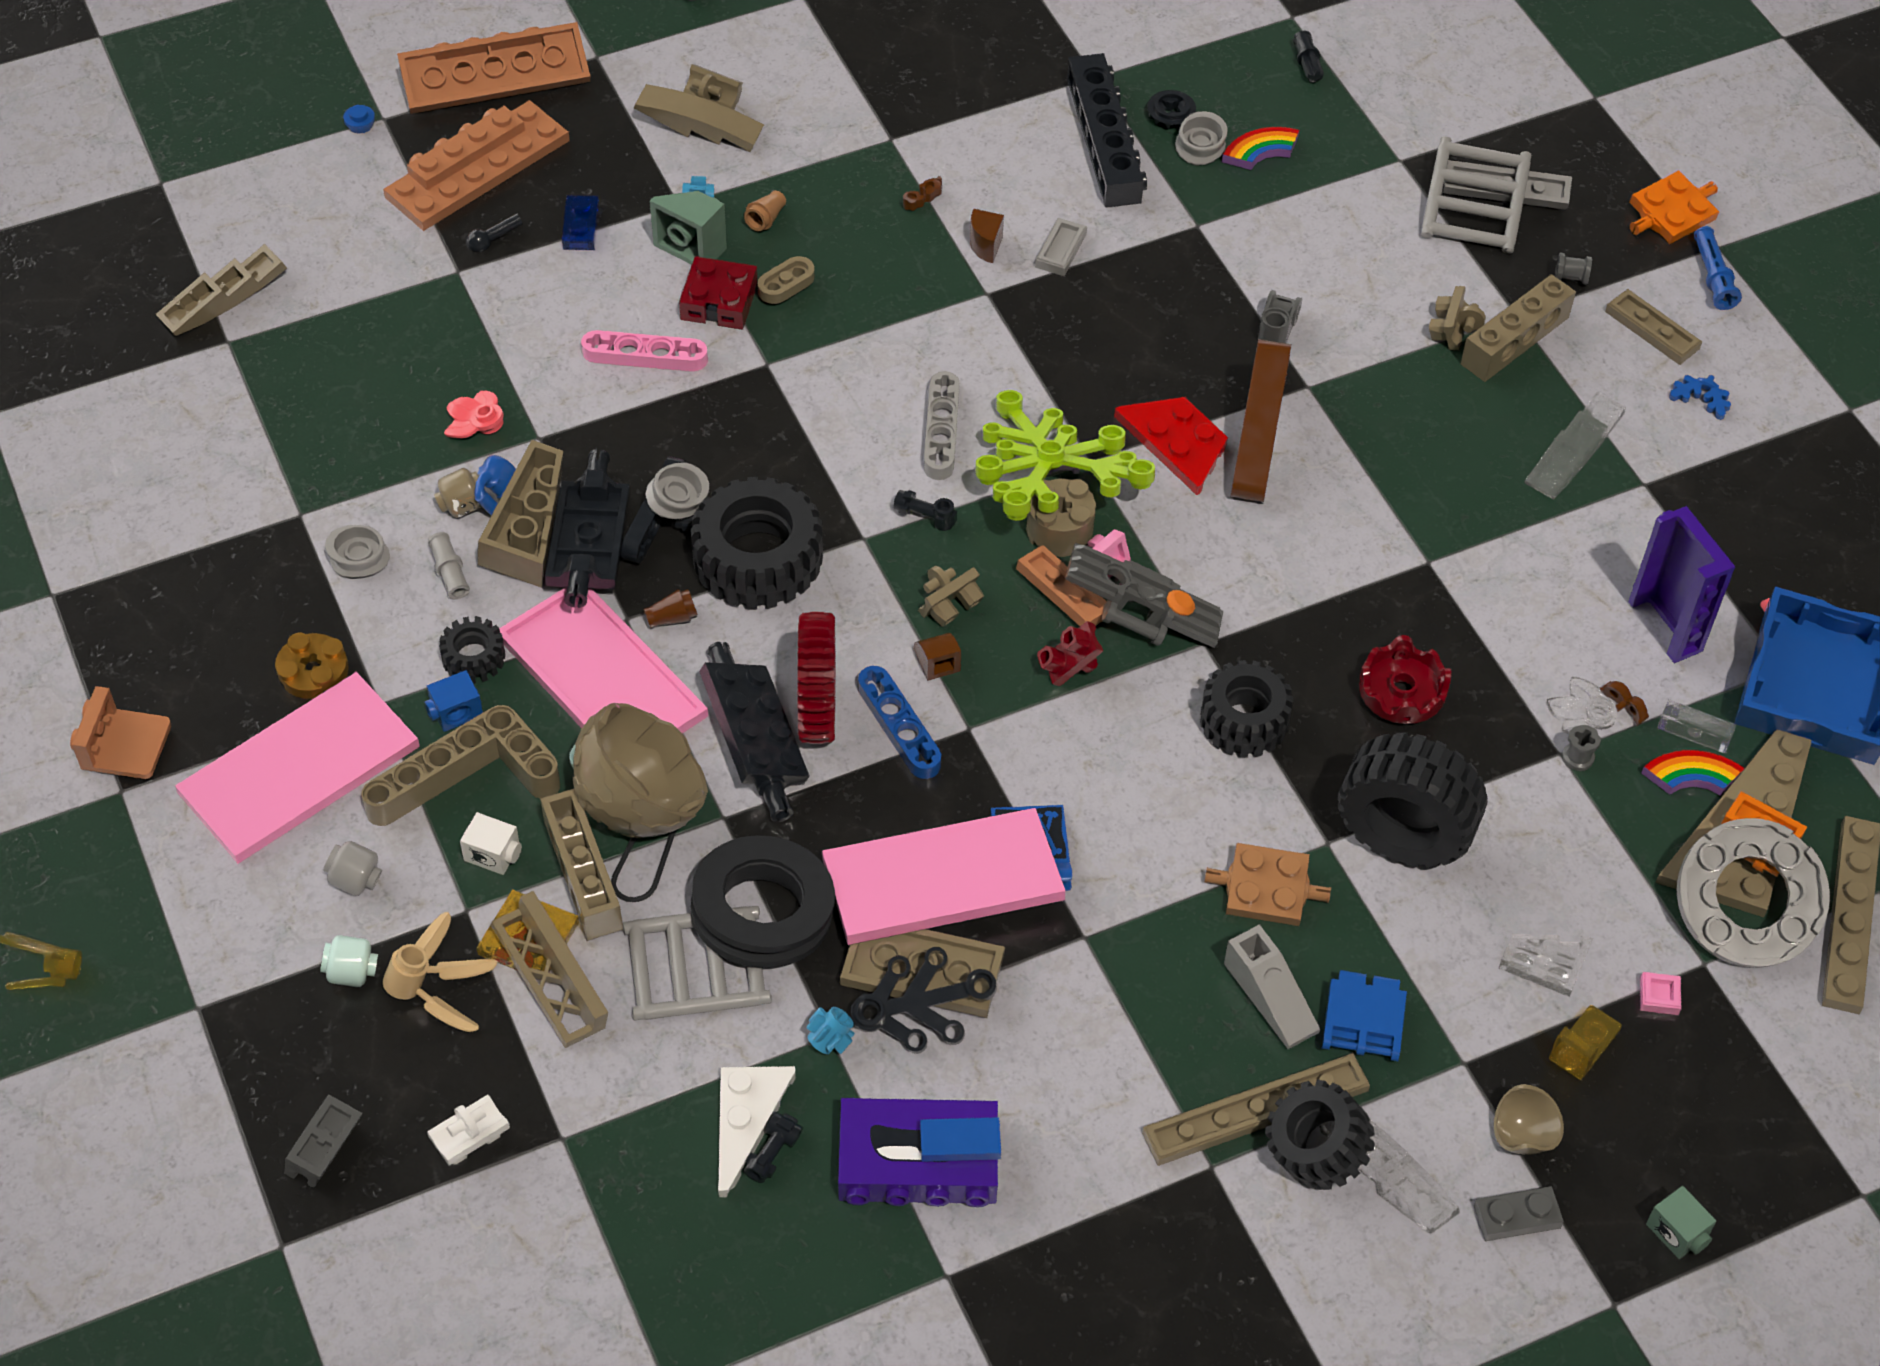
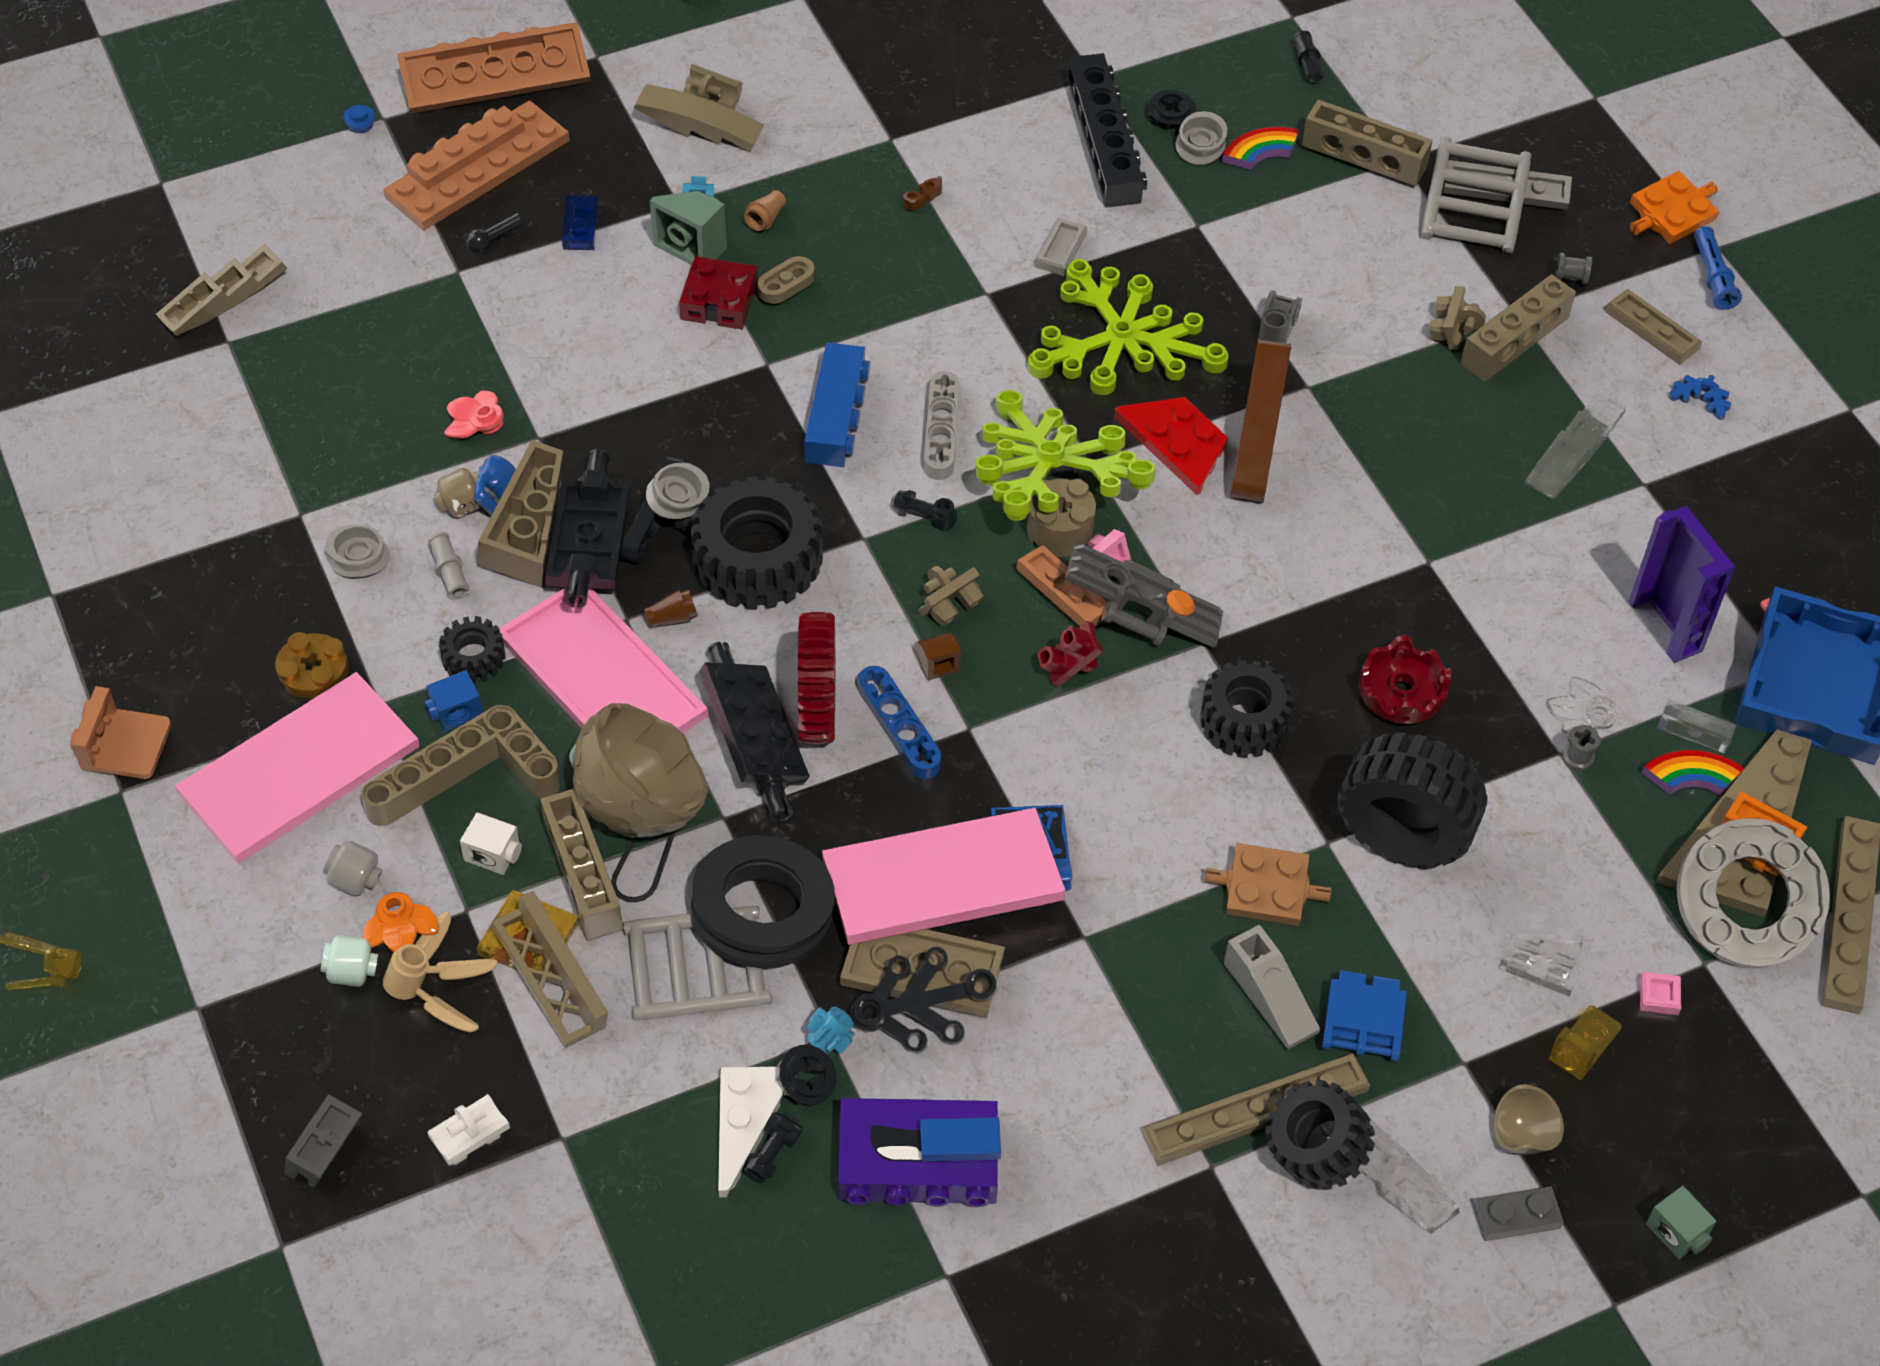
(399, 926): none -> orange plate
(644, 354): bright pink beam -> none
(814, 1062): none -> black gear
(835, 405): none -> blue brick
(986, 234): reddish brown brick -> none
(1121, 333): none -> lime plant
(1367, 142): none -> dark tan brick
(1621, 694): reddish brown piece -> none

